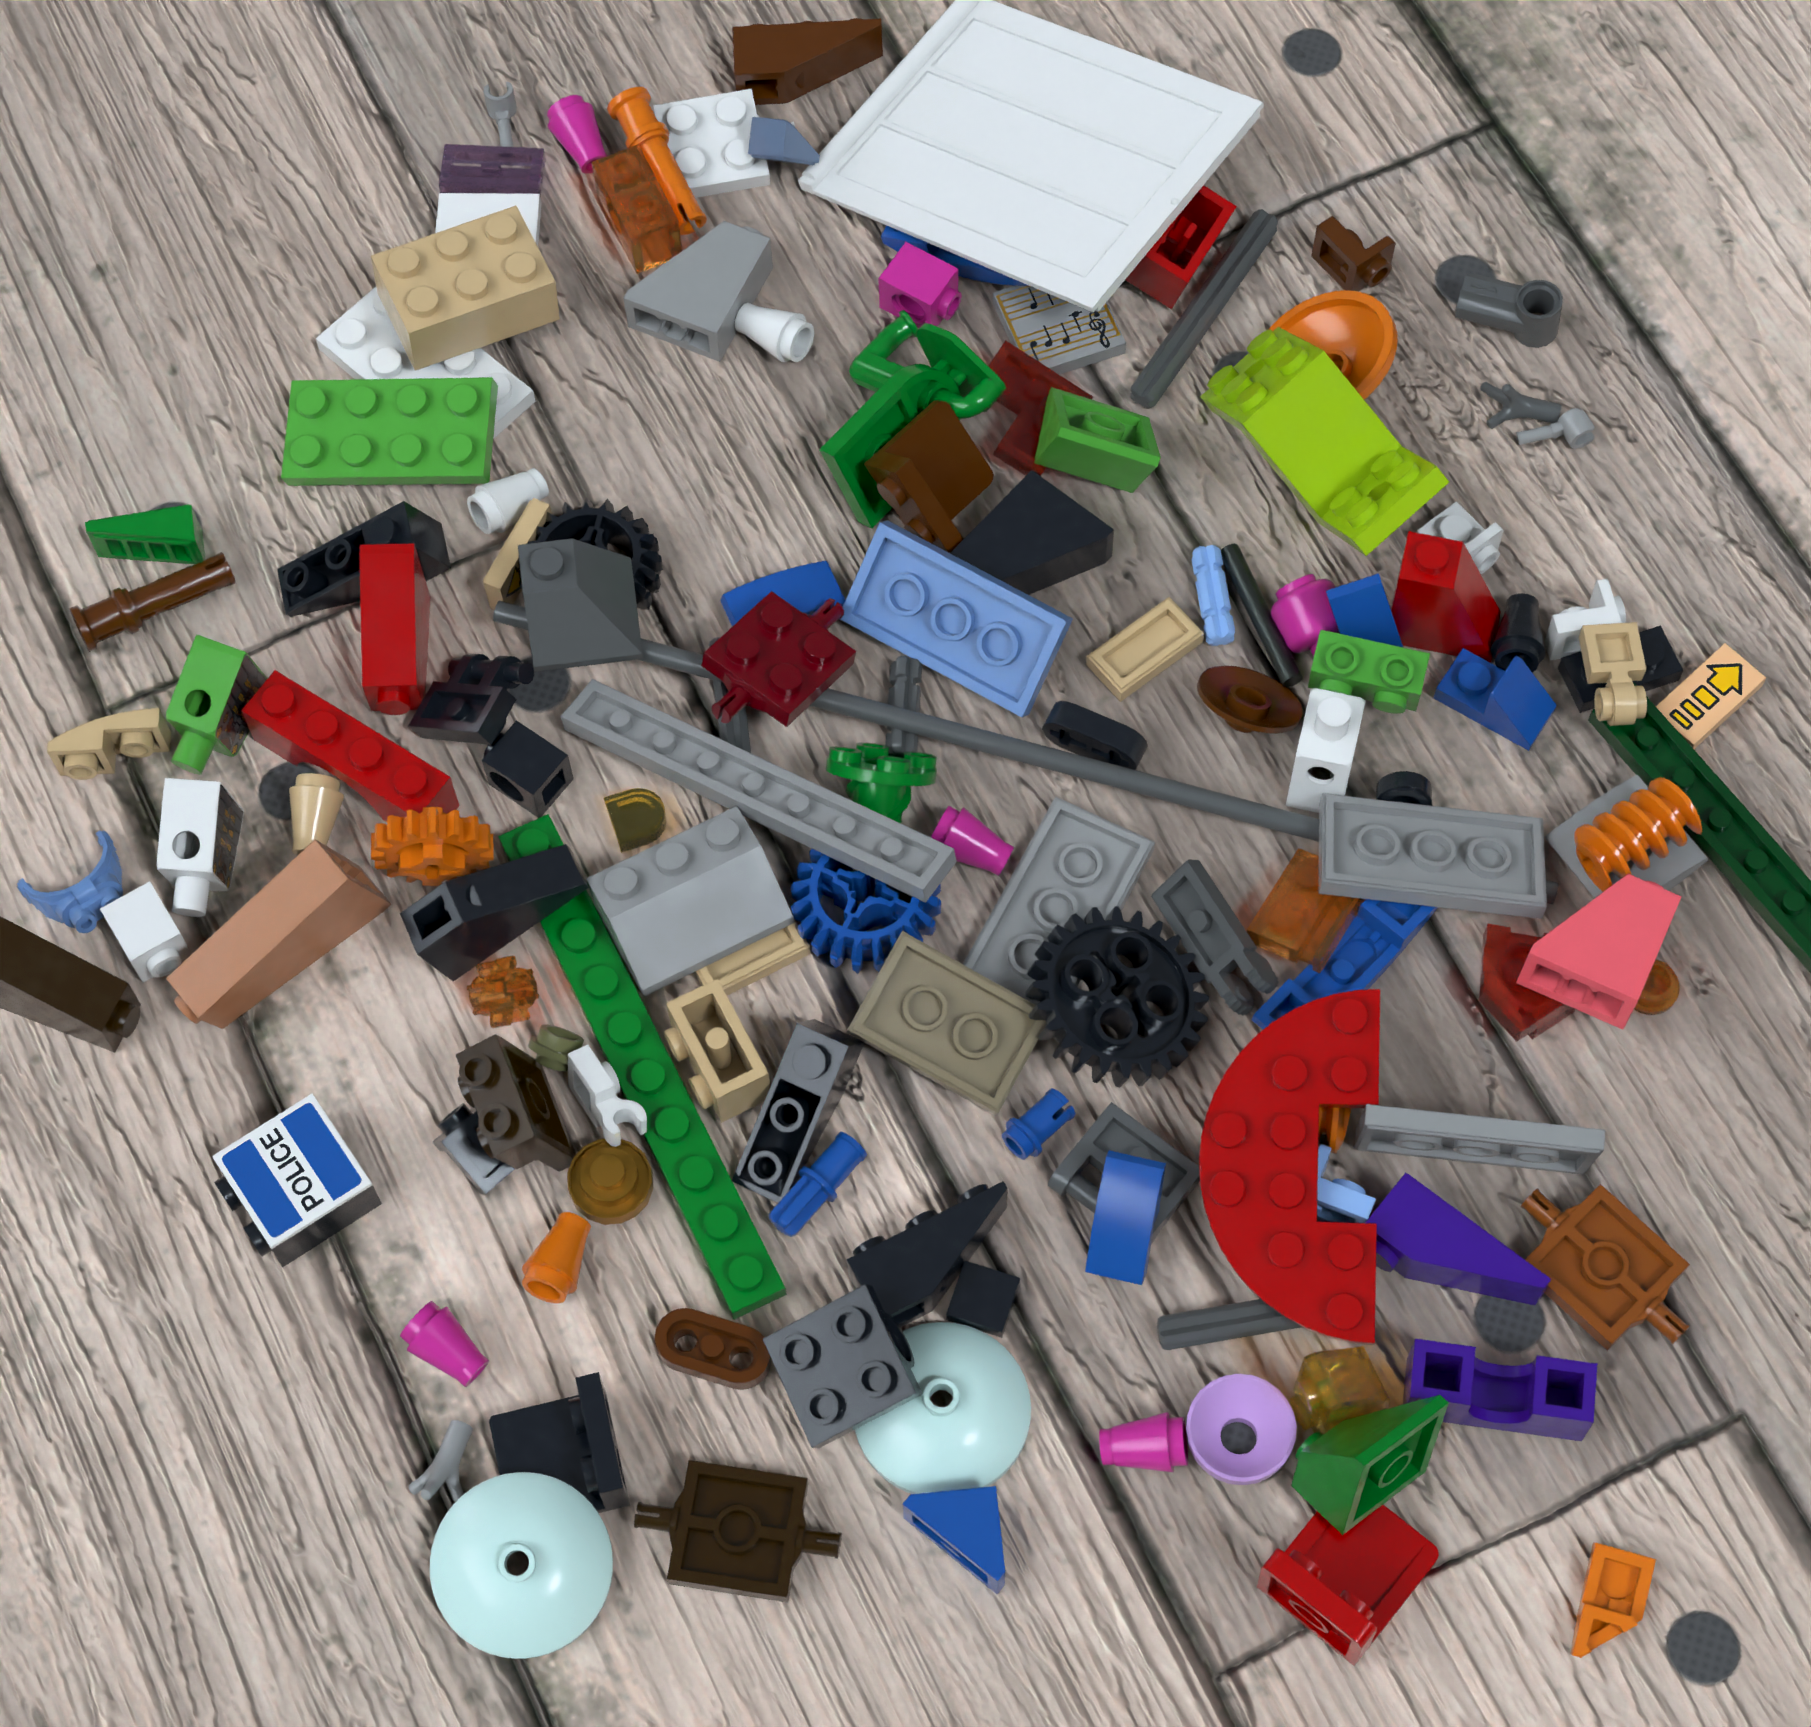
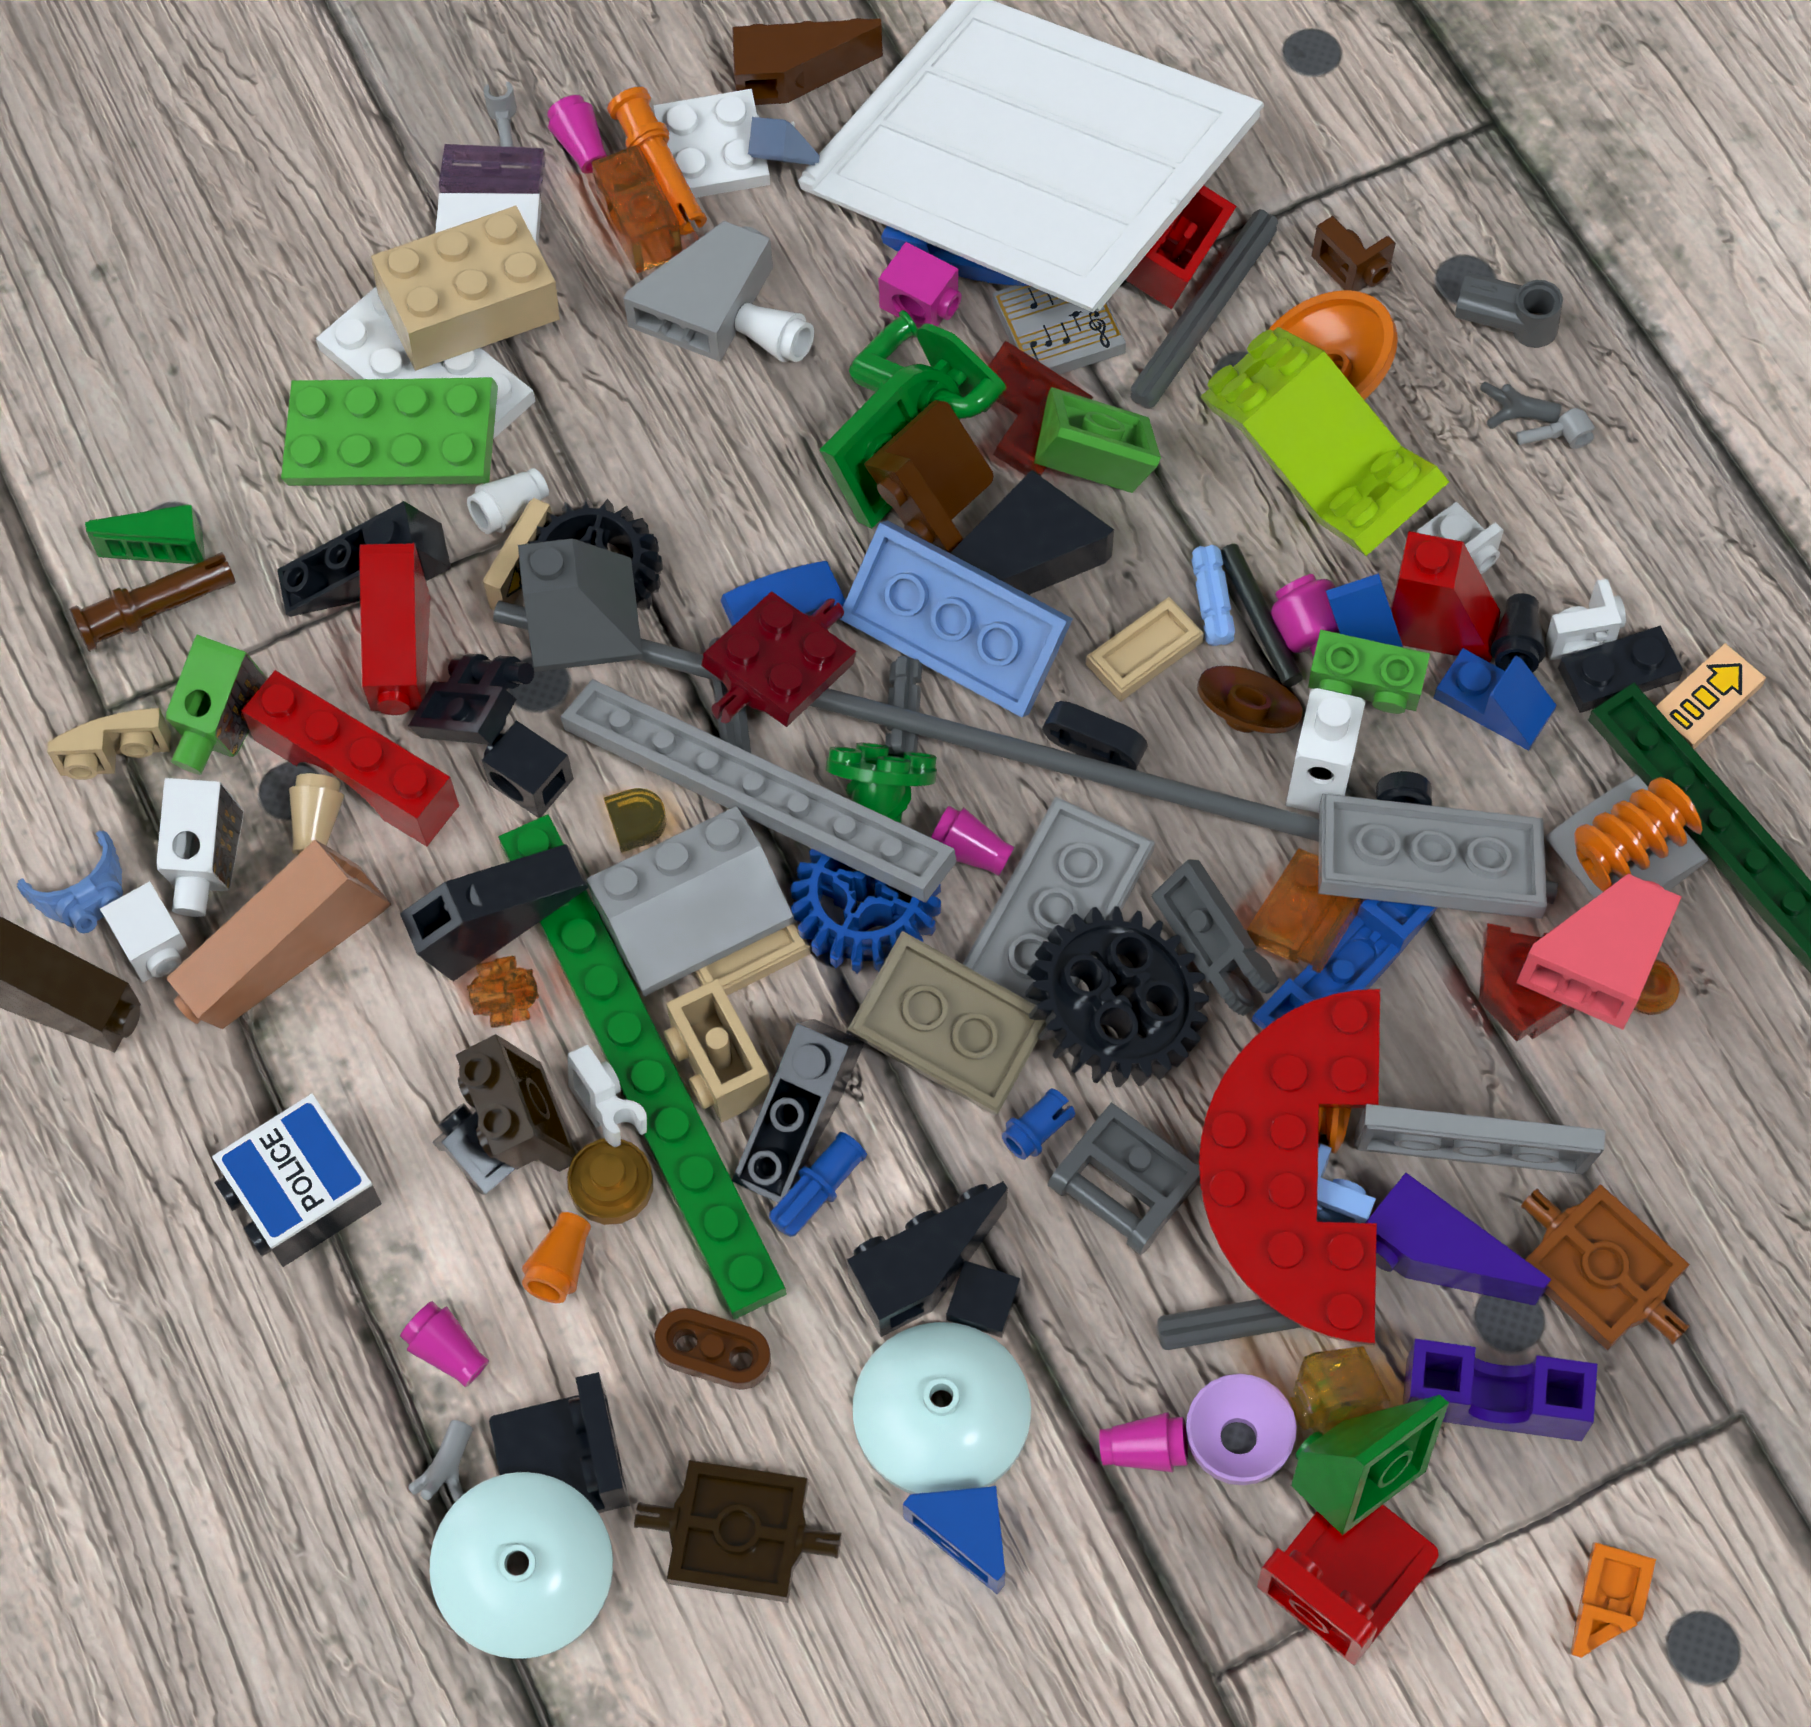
(431, 846): orange gear -> none
(553, 1046): olive plate -> none
(843, 1365): plate -> none
(1125, 1217): blue slope -> none
(1615, 657): tan plate -> none

